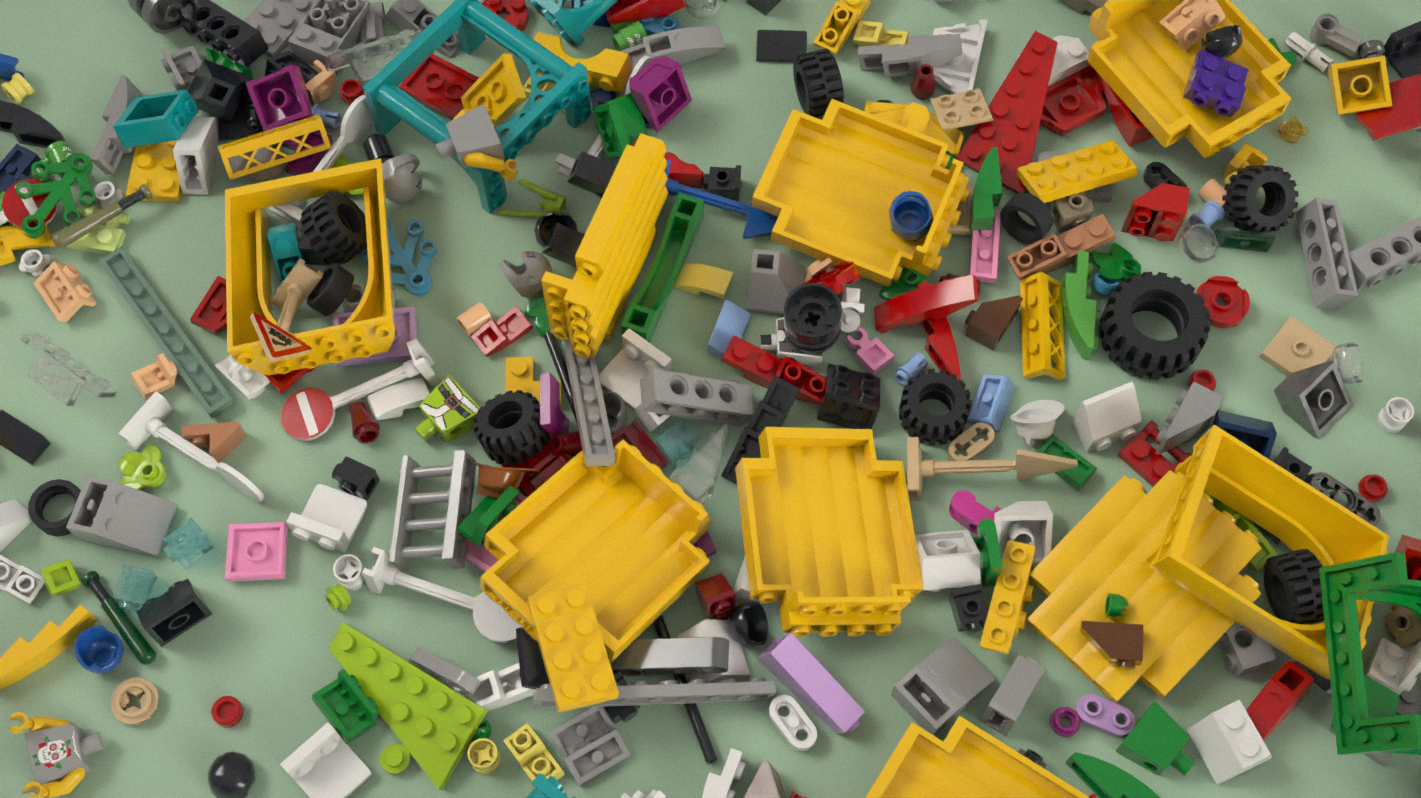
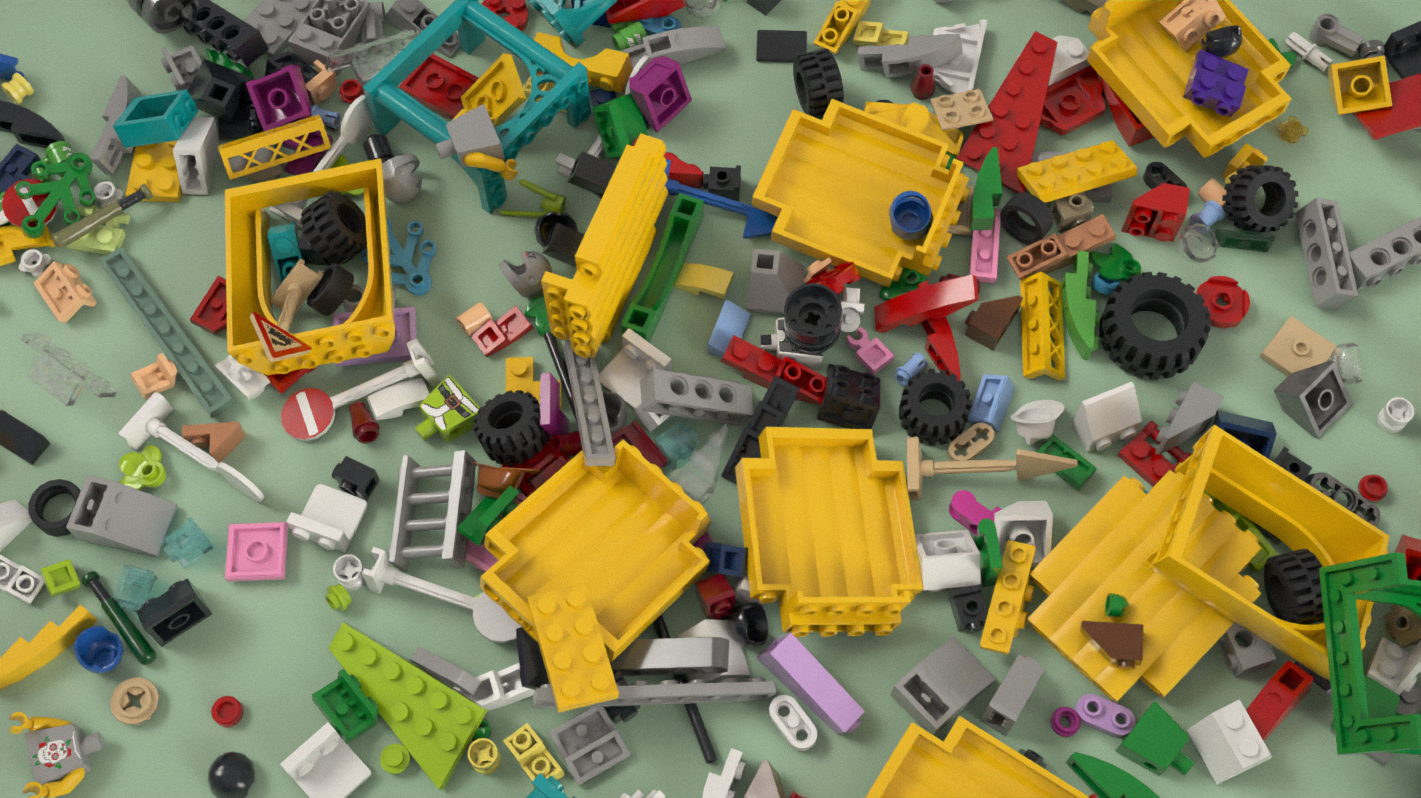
(726, 558): none -> dark blue slope
(1203, 378): red plate -> none

